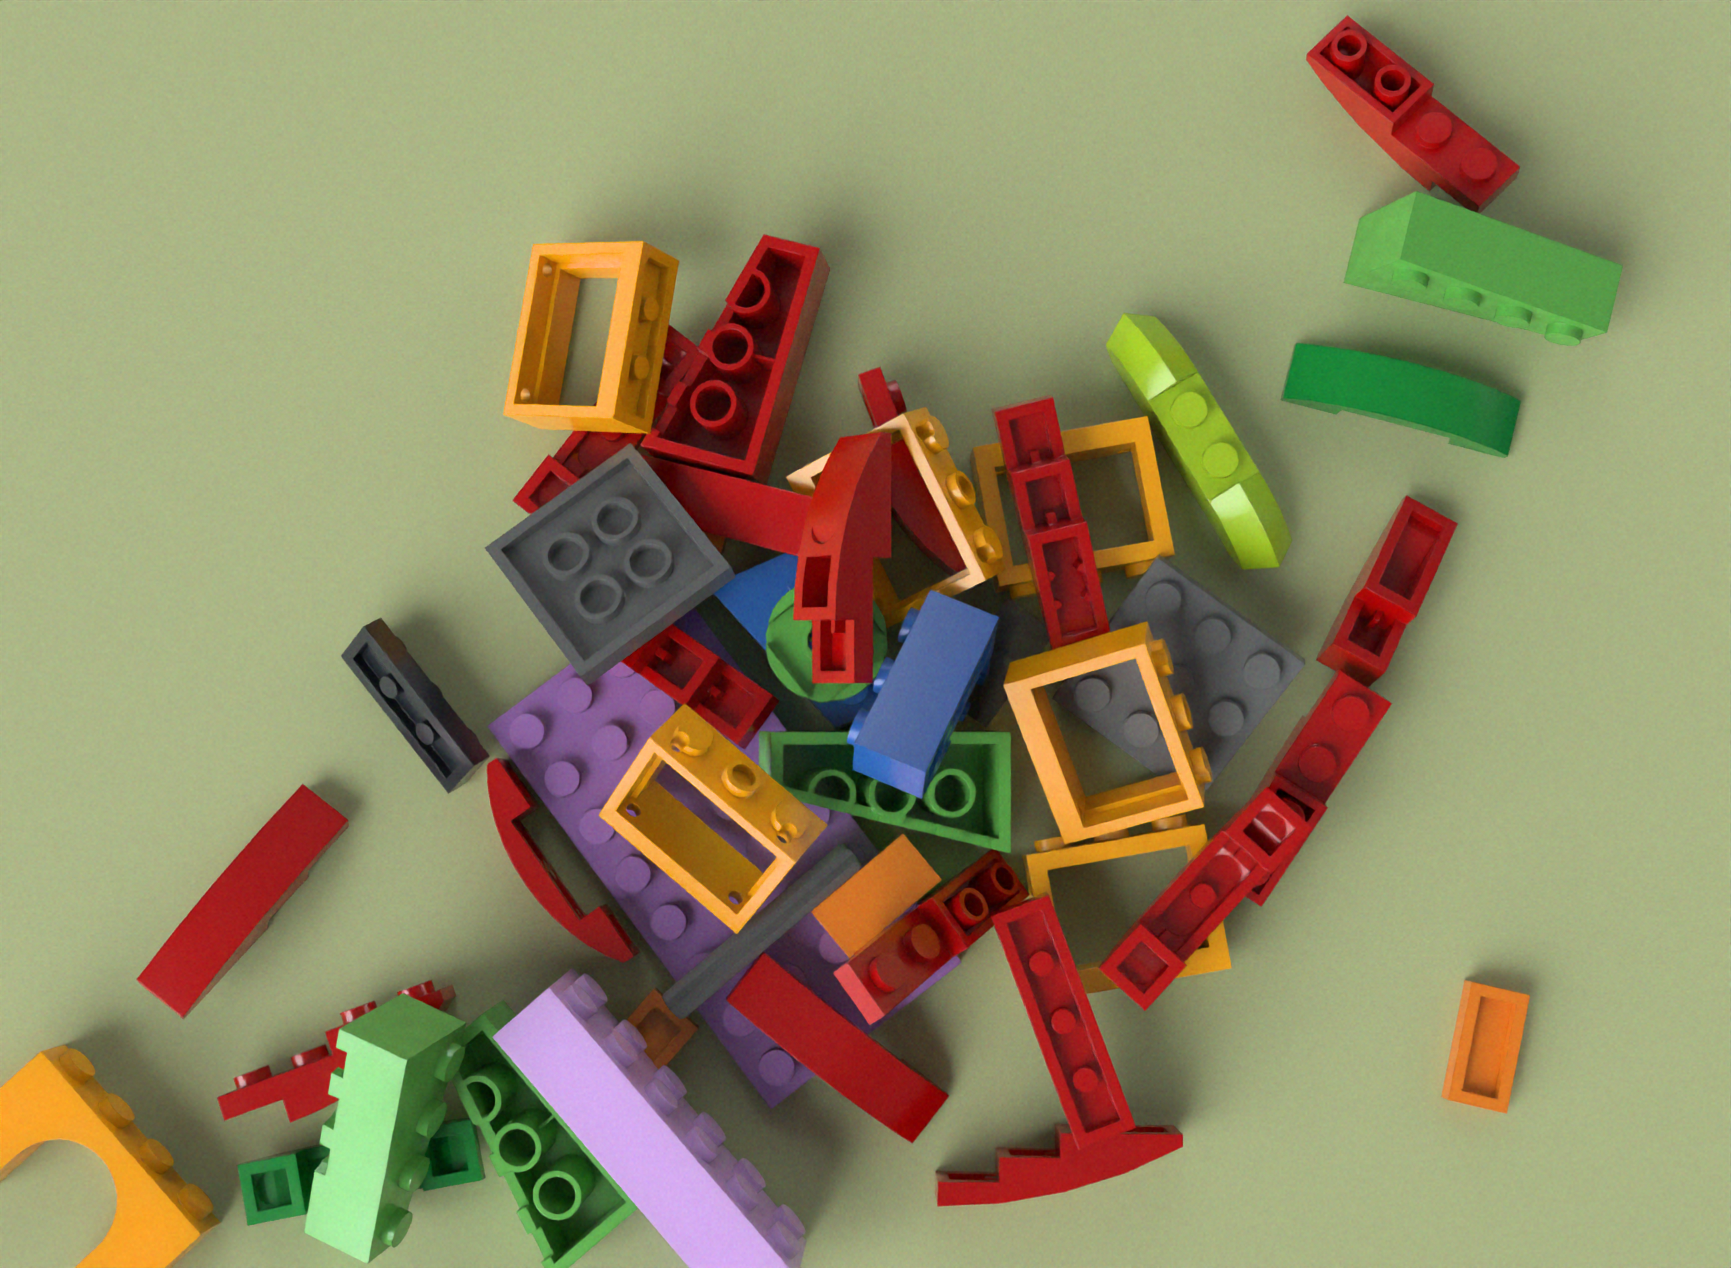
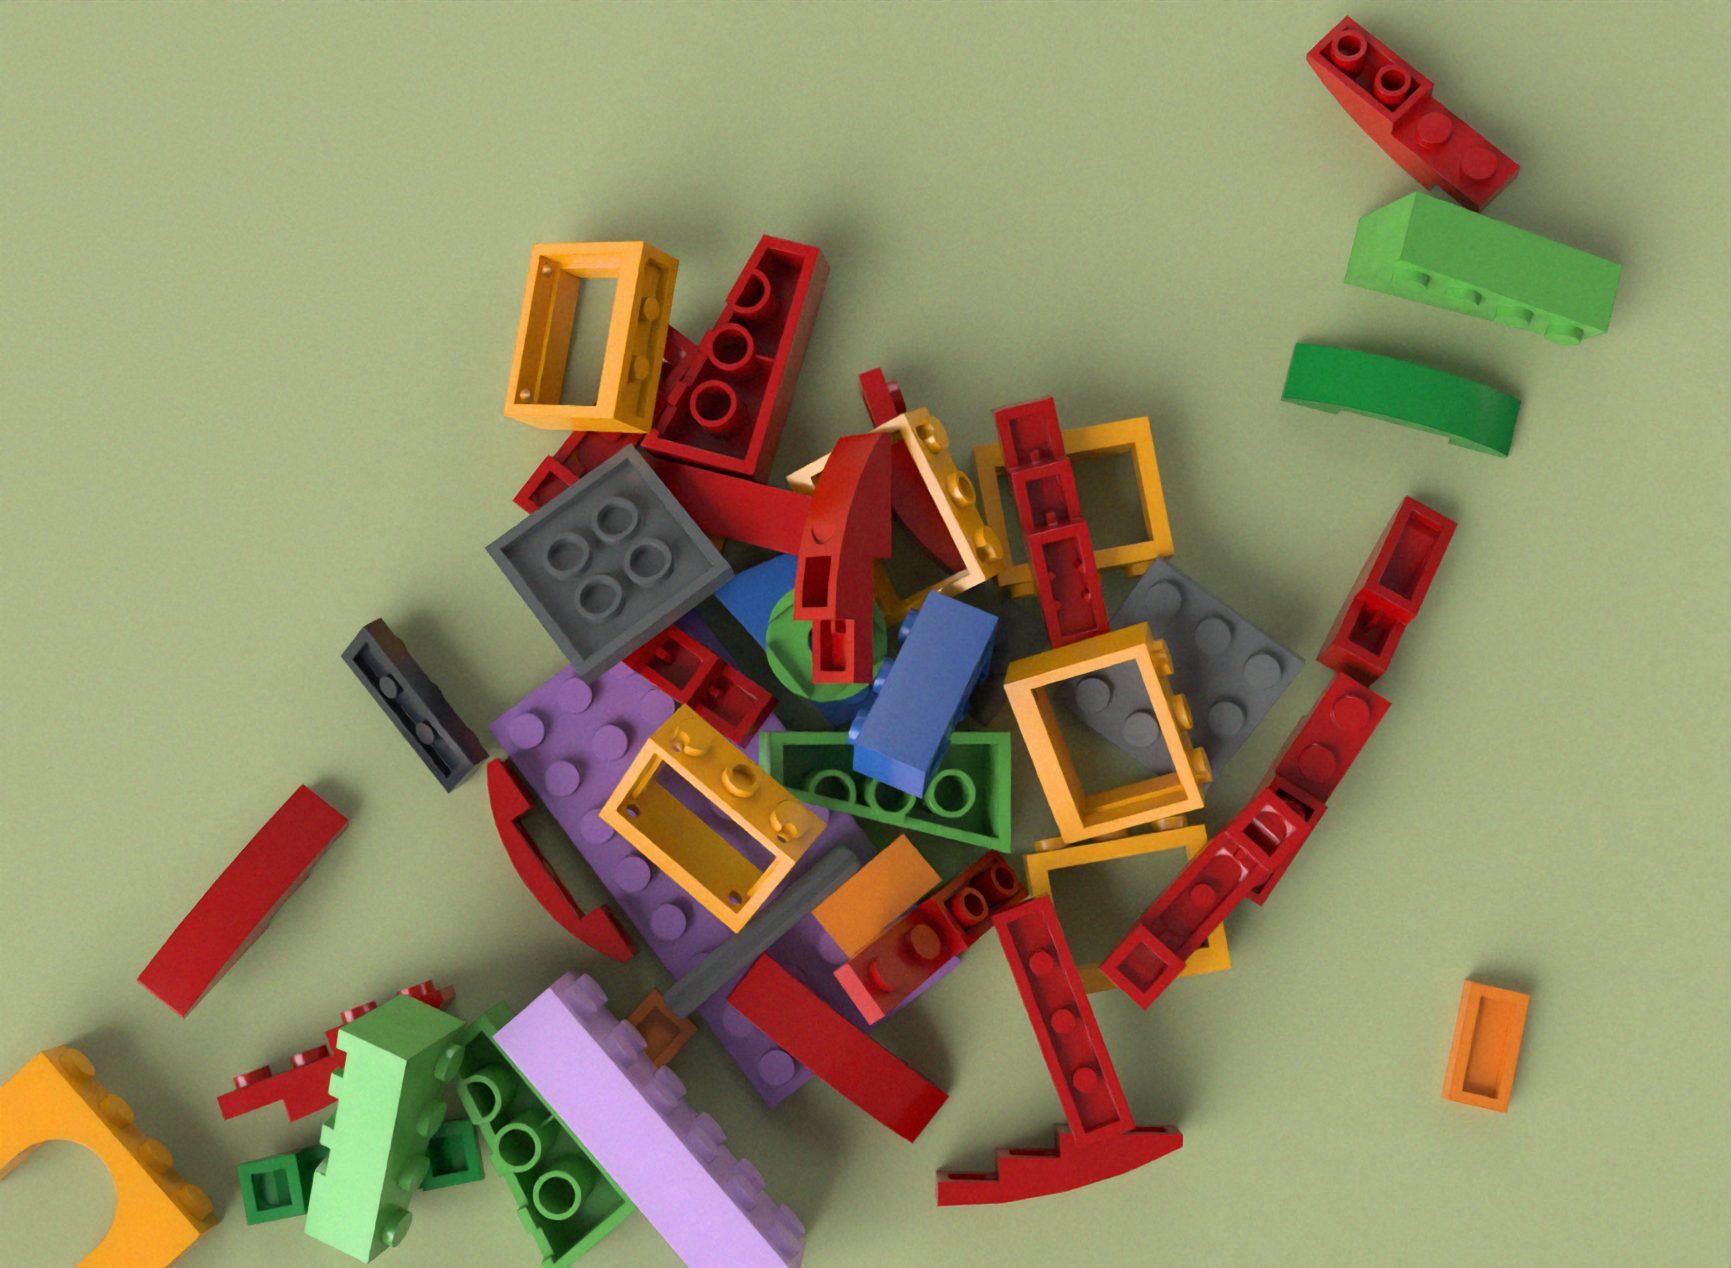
(1200, 441): lime brick -> none

